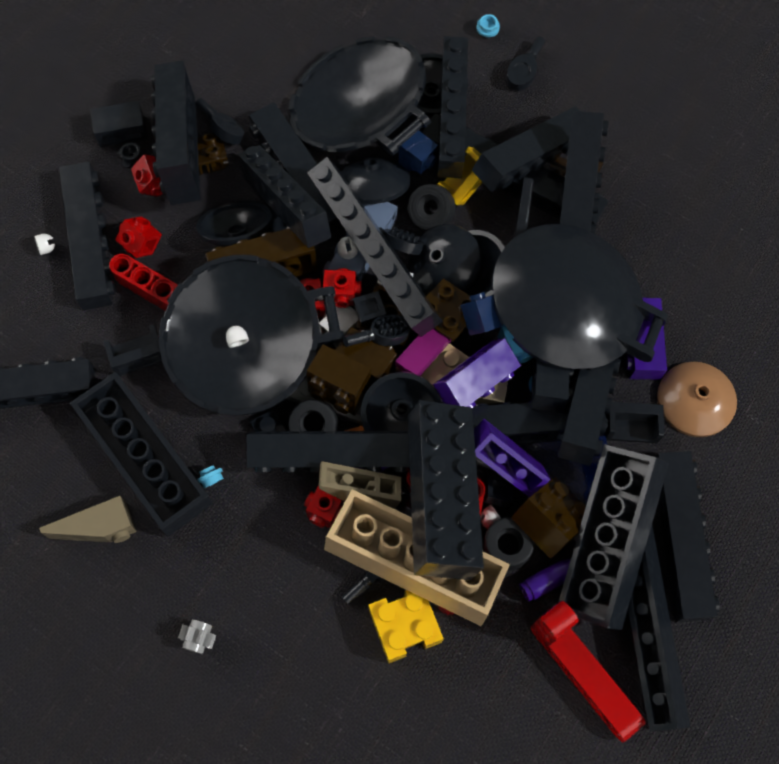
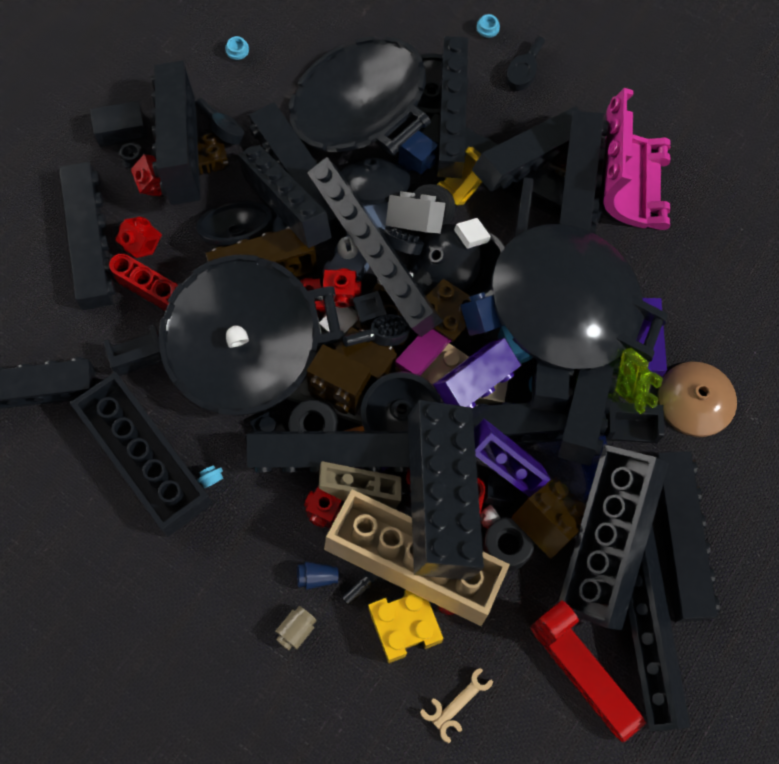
(42, 243): white hinge -> none
(100, 523): dark tan slope -> none
(197, 636): light grey gear -> none
(237, 48): none -> medium azure plate
(295, 628): none -> dark tan brick
(316, 575): none -> dark blue cone
(415, 214): none -> light grey brick
(442, 719): none -> tan bar
(472, 233): none -> white tile
(545, 580): dark purple piece -> none
(632, 171): none -> dark pink hinge
(635, 381): none -> clear neon green plate

